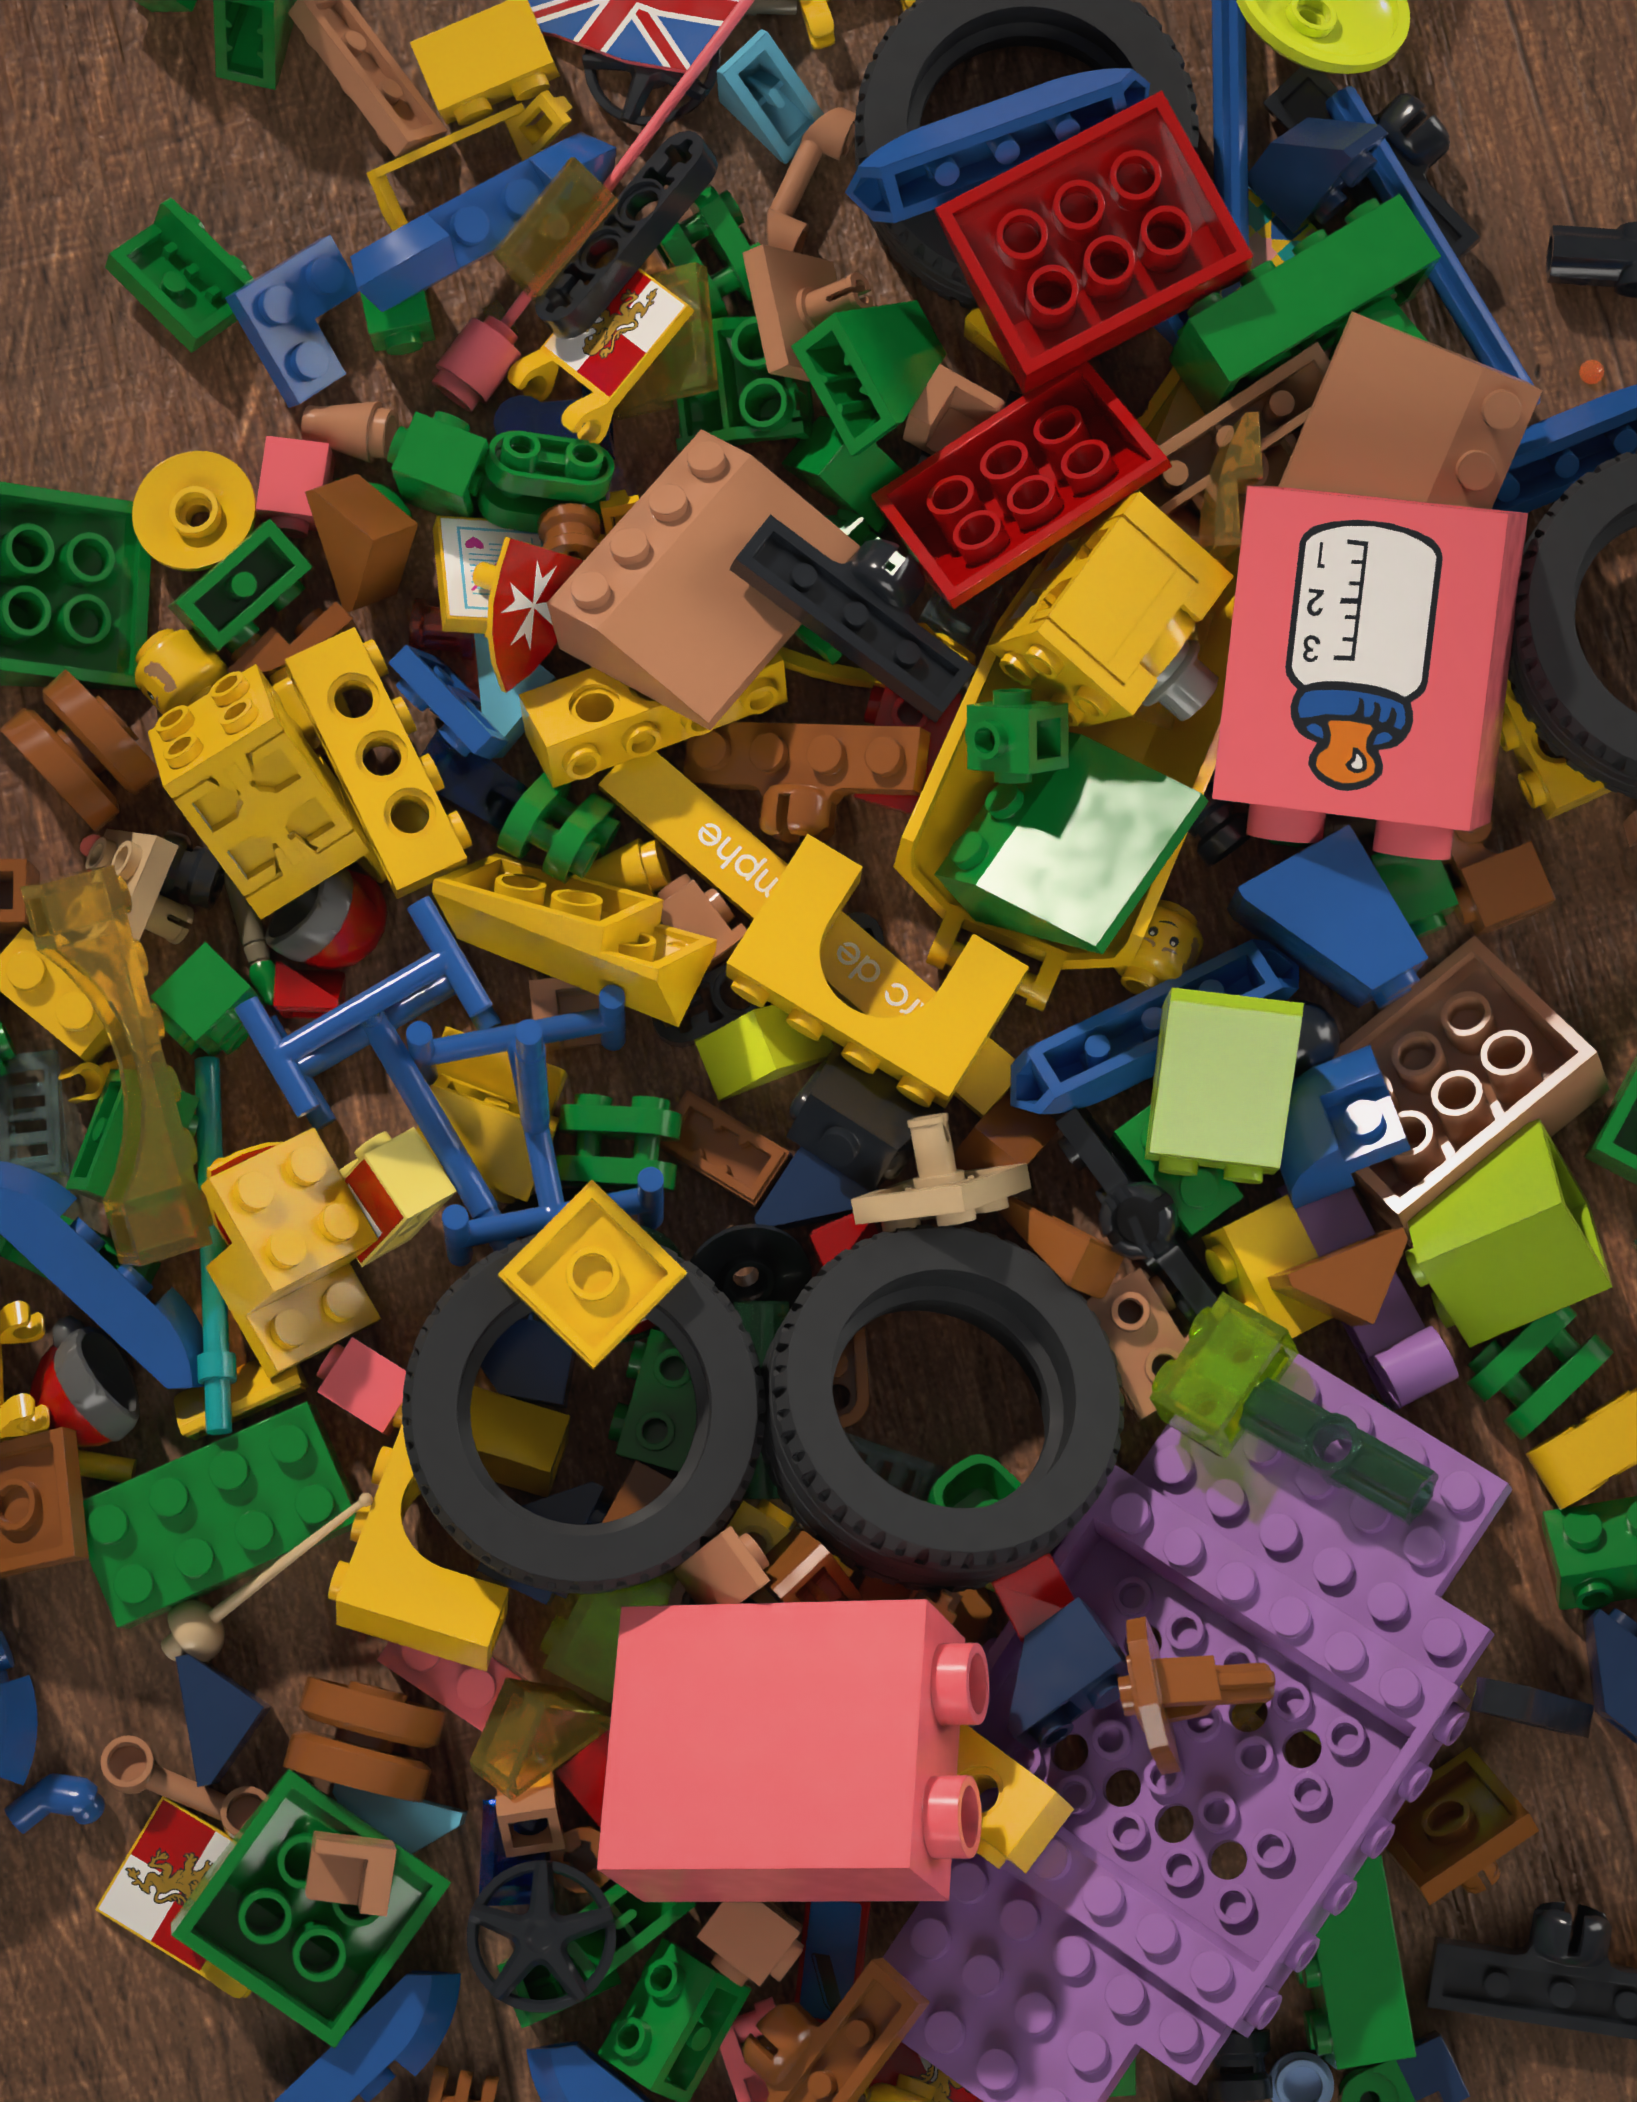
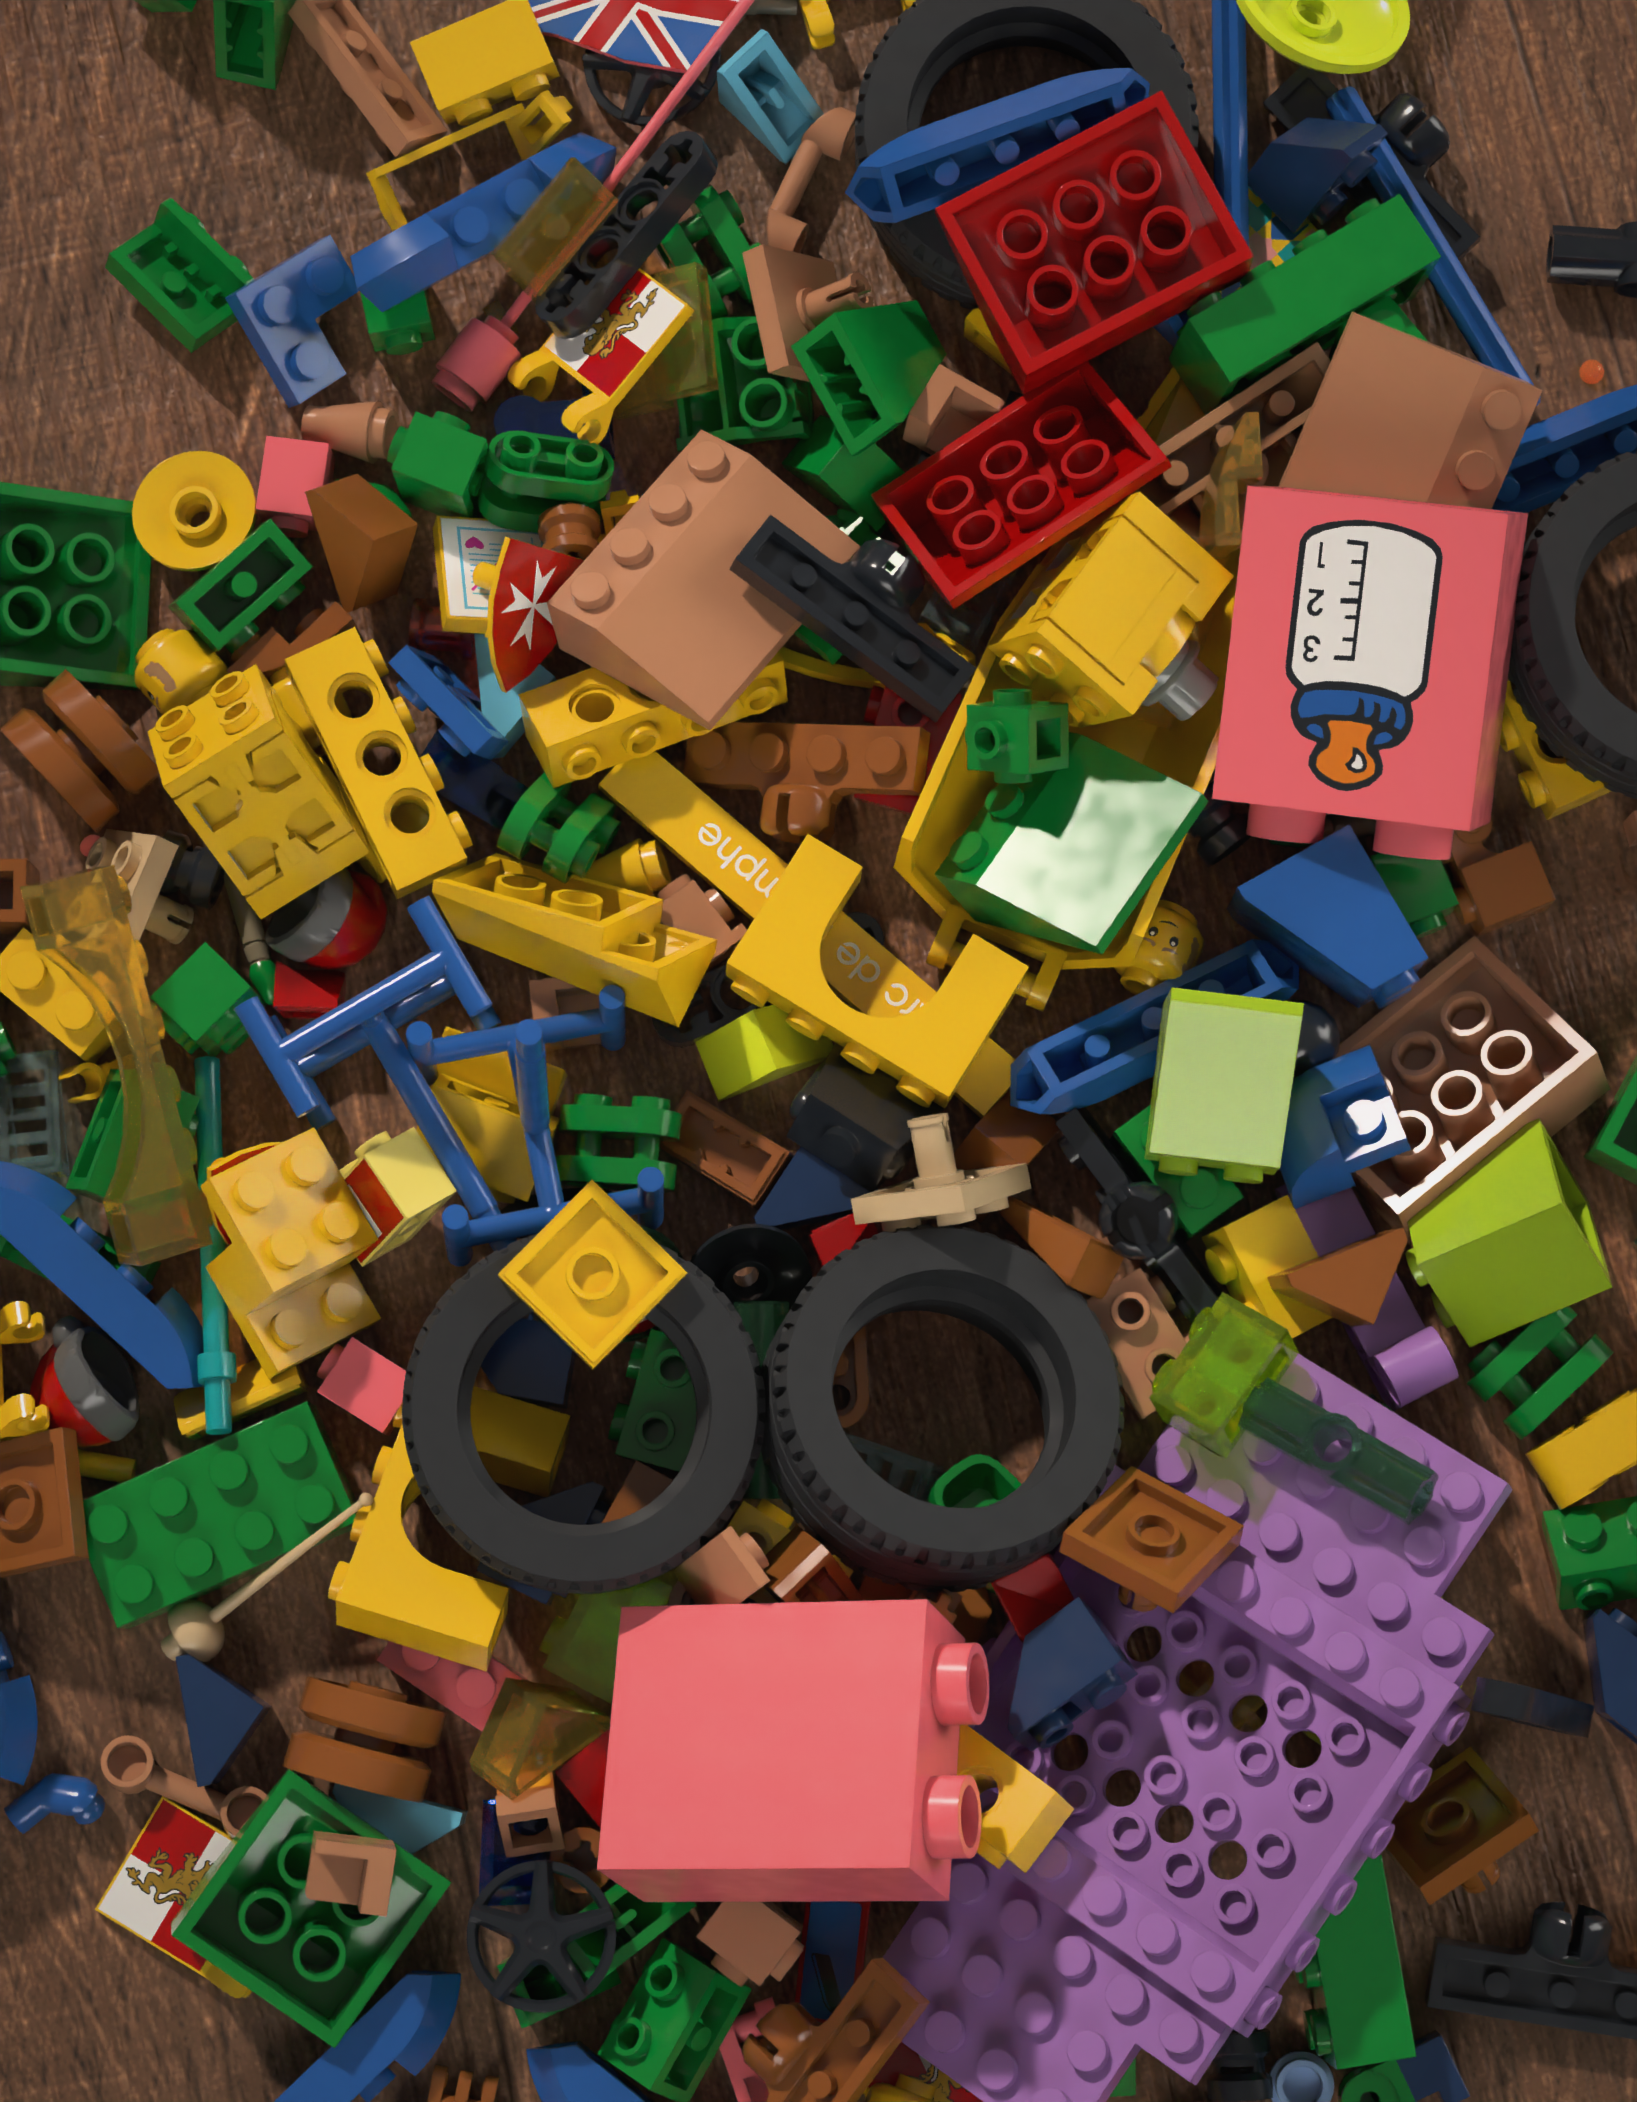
(1151, 1541): none -> dark orange tile
(1181, 1689): dark orange piece -> none

